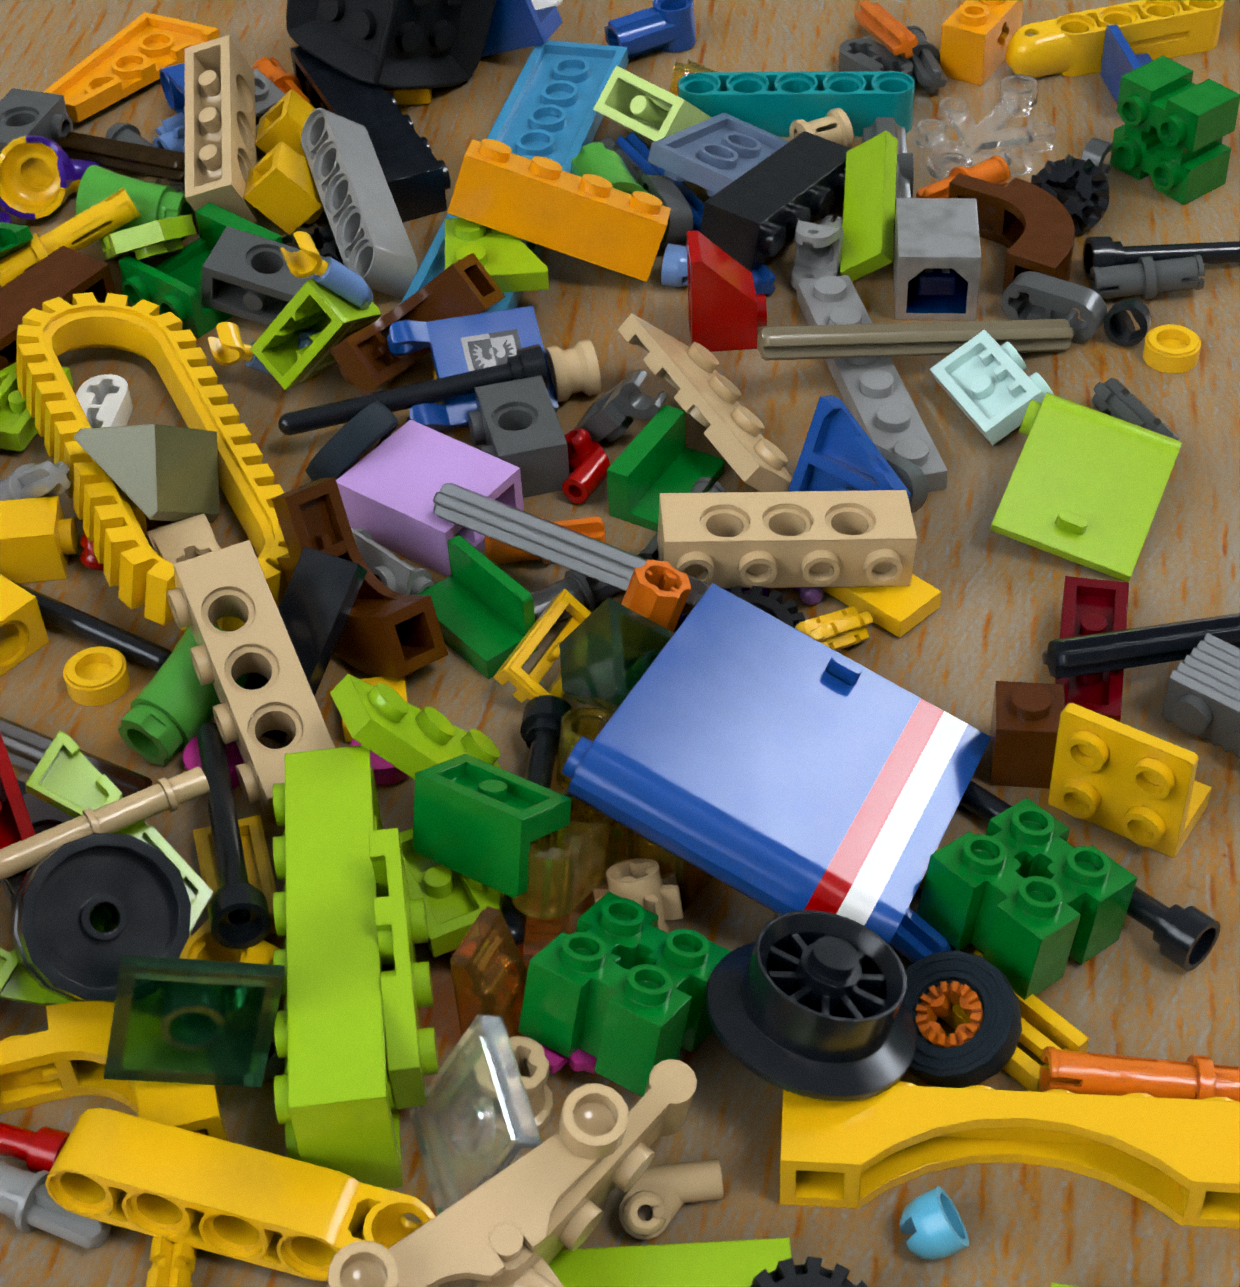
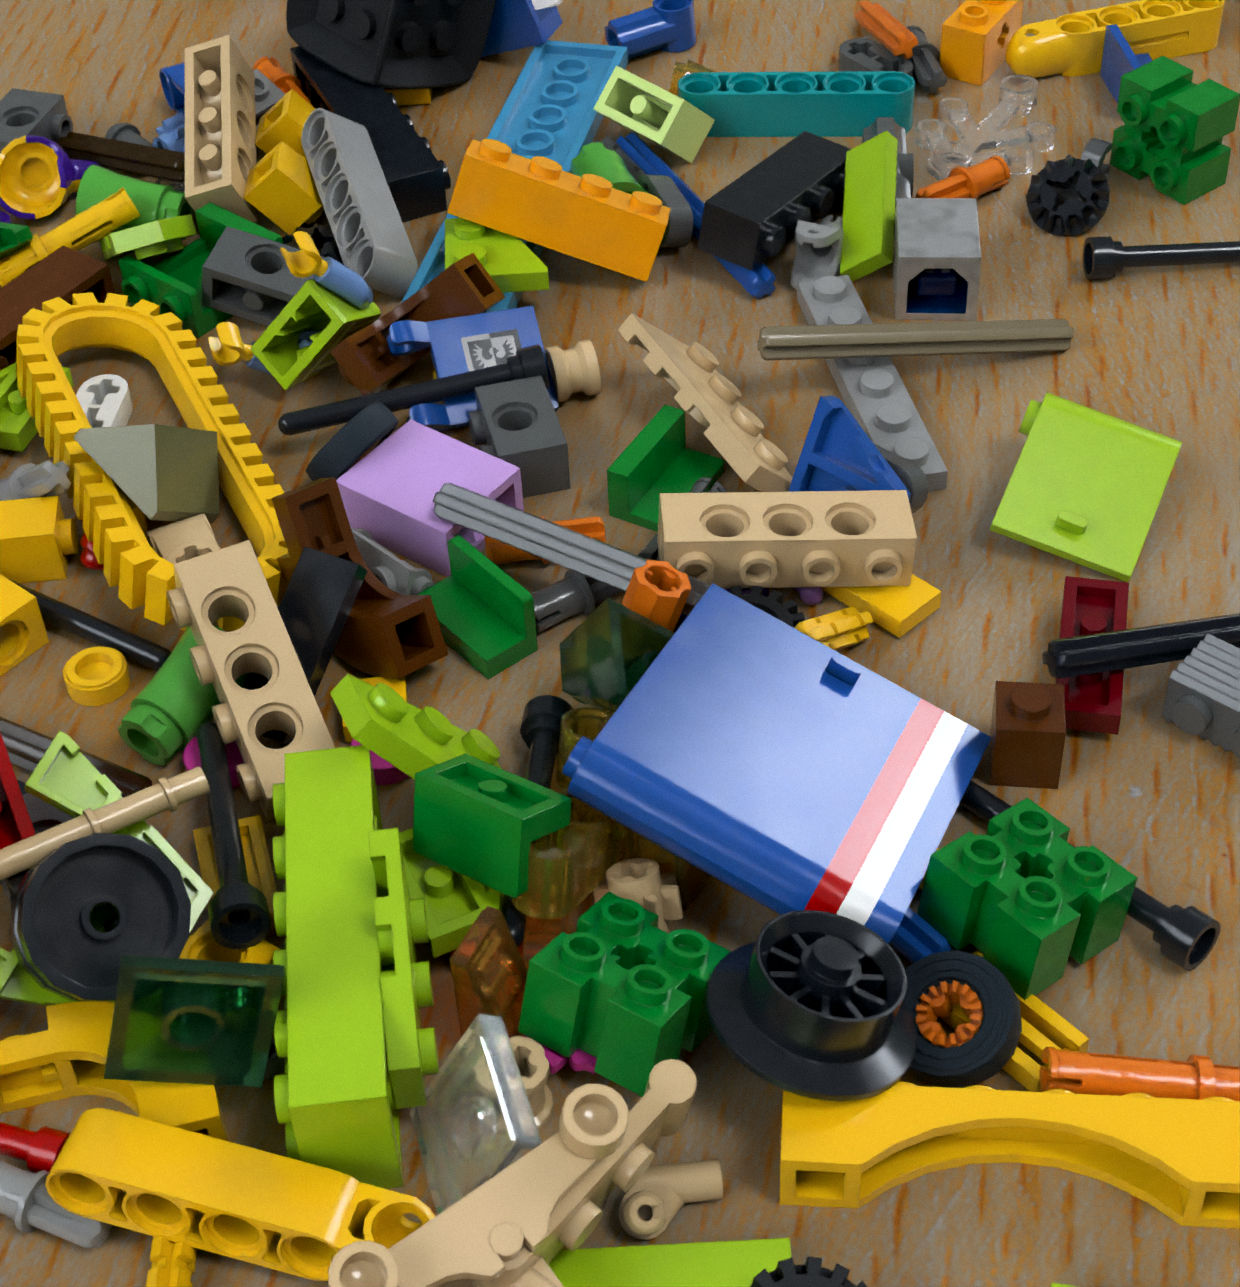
(128, 62): light orange wing -> none
(528, 684): yellow tile -> none
(587, 464): red arm -> none
(614, 410): dark grey plate -> none
(674, 266): medium blue hinge -> none
(713, 152): sand blue plate -> none
(721, 298): red slope -> none
(833, 127): tan bush -> none
(934, 1226): medium azure hinge -> none
(990, 385): light aqua bracket -> none
(1023, 220): reddish brown arch -> none
(1054, 300): dark grey beam -> none
(1118, 402): dark grey axle -> none
(1120, 326): black hinge -> none
(1126, 780): yellow bracket -> none
(1148, 277): dark grey pin -> none
(1171, 348): yellow tile -> none

